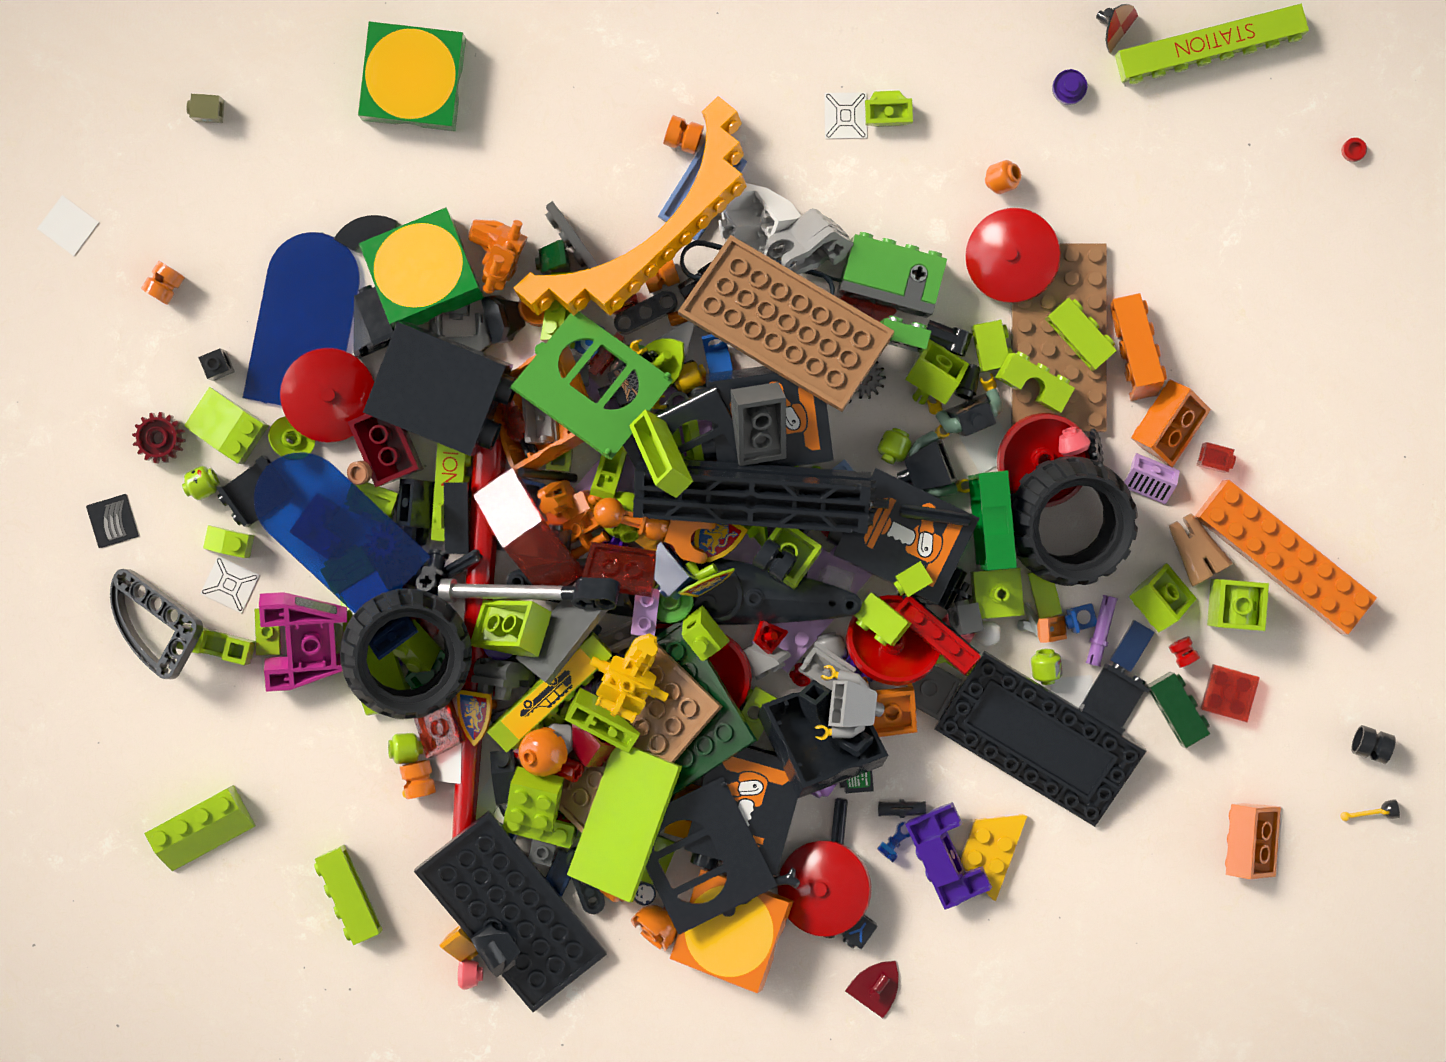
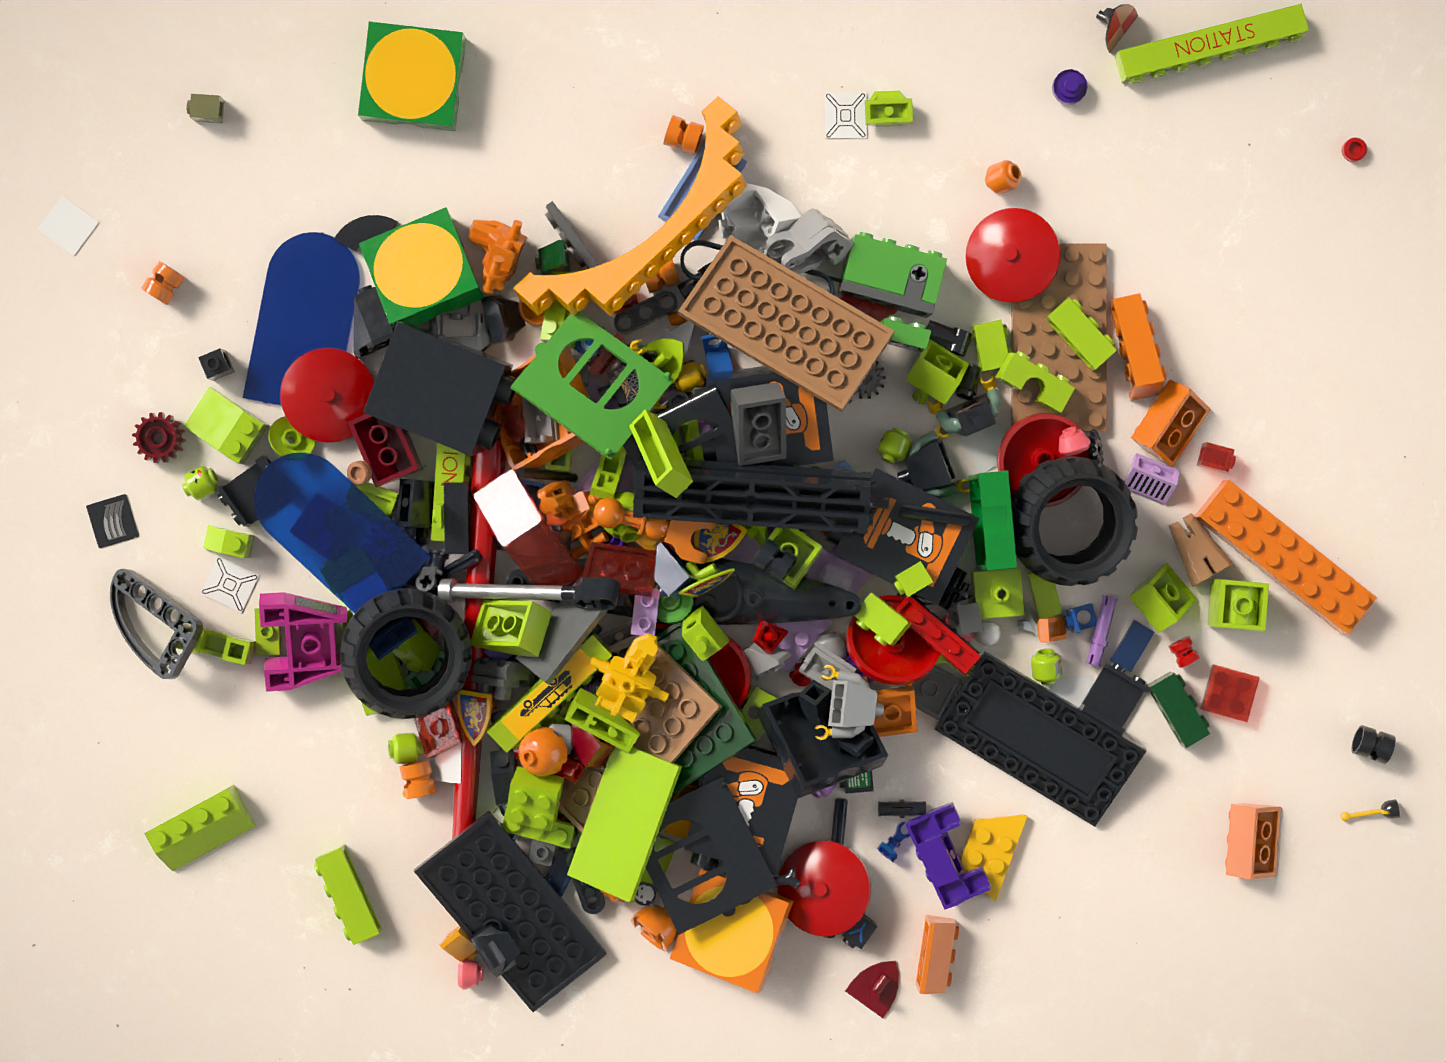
(936, 955): none -> orange slope

